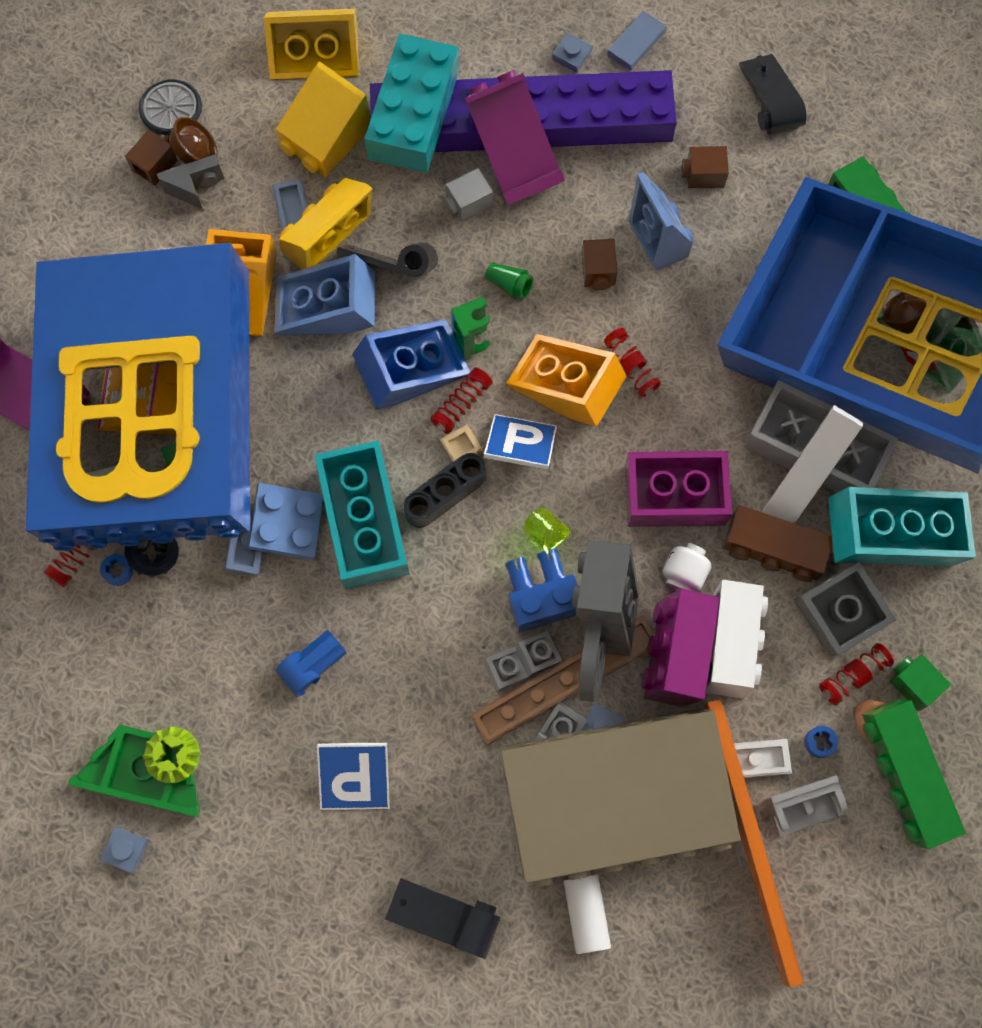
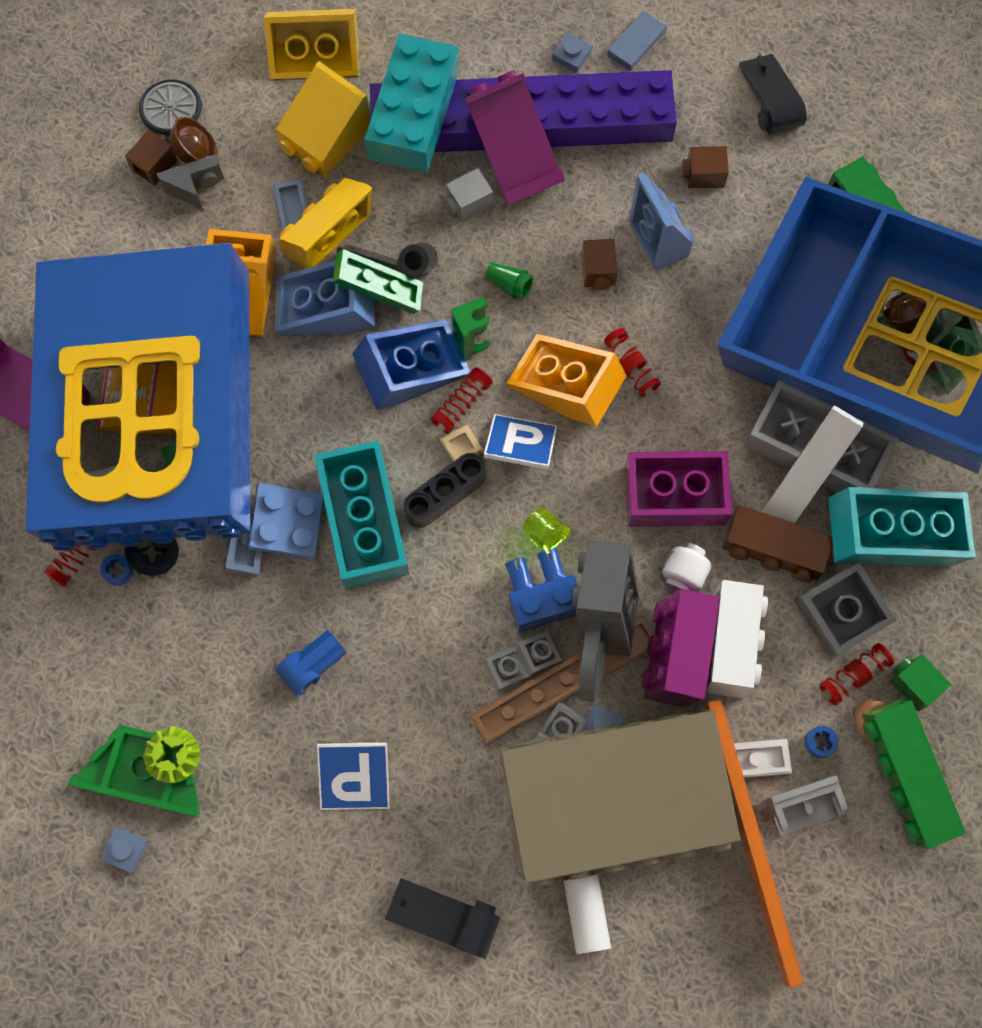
(377, 281): none -> hinge

